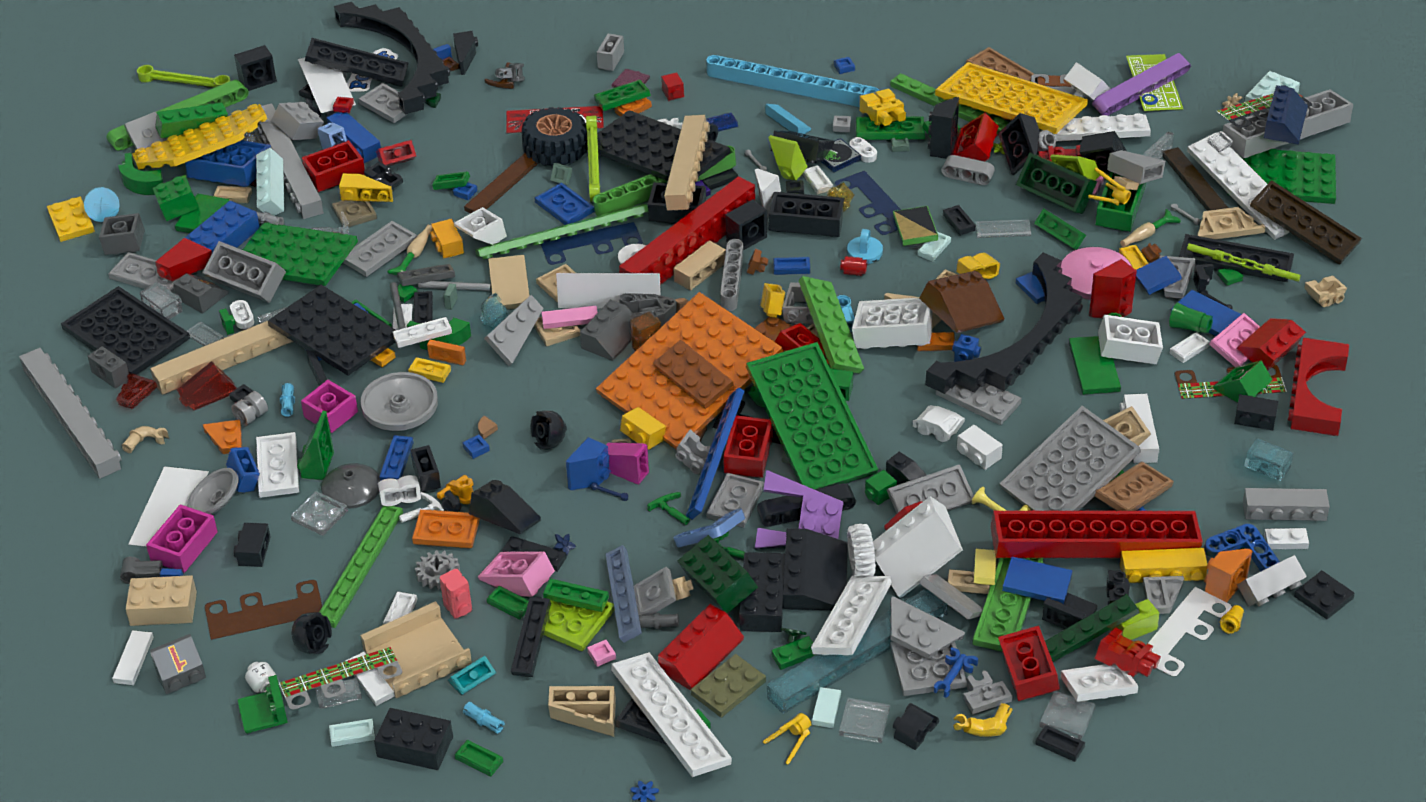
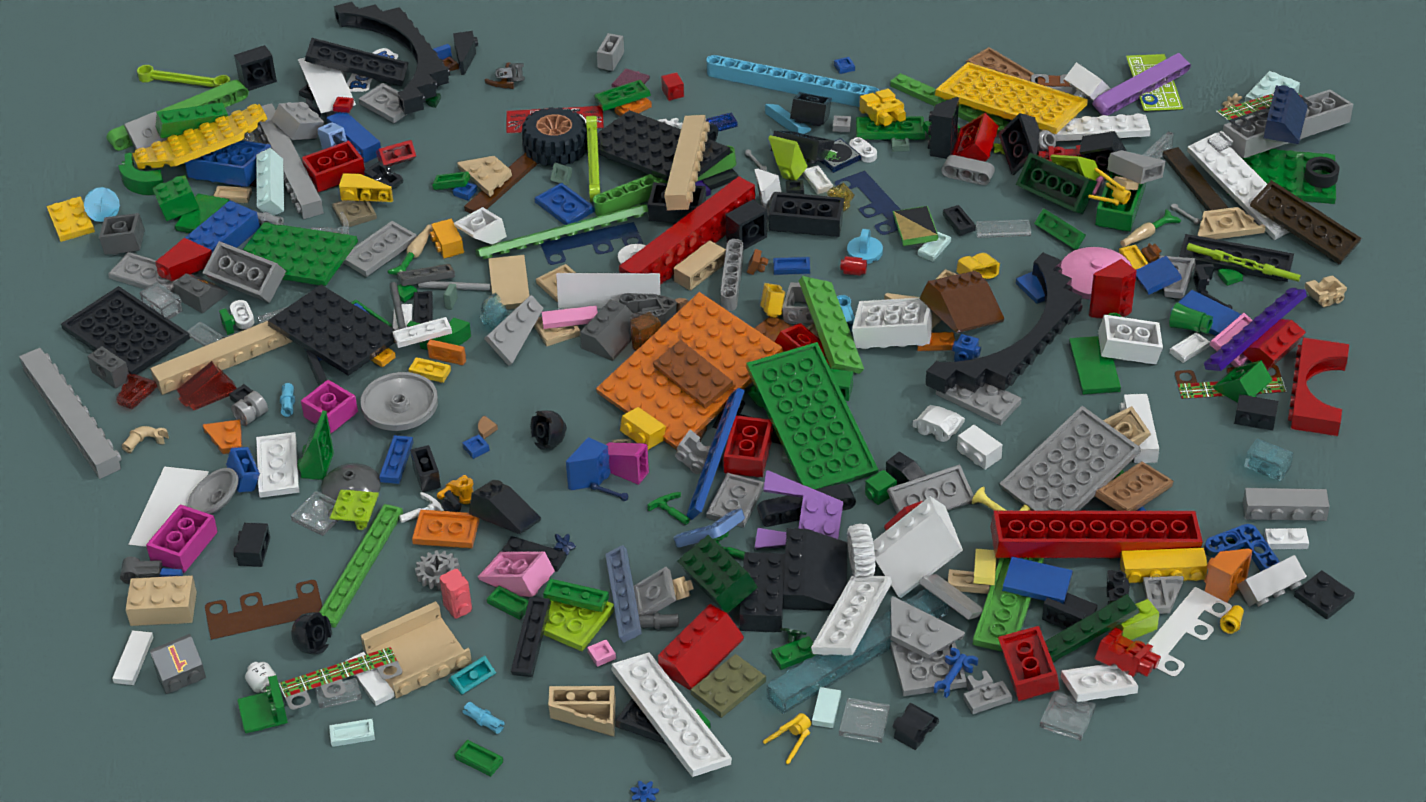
(355, 507): none -> lime hinge
(401, 605): white tile -> none
(402, 490): white brick -> none
(413, 738): black brick -> none
(486, 172): none -> tan wing
(810, 109): none -> black brick
(985, 728): yellow arm -> none
(1060, 743): black tile -> none
(1255, 329): none -> dark purple plate
(1321, 180): none -> black tyre

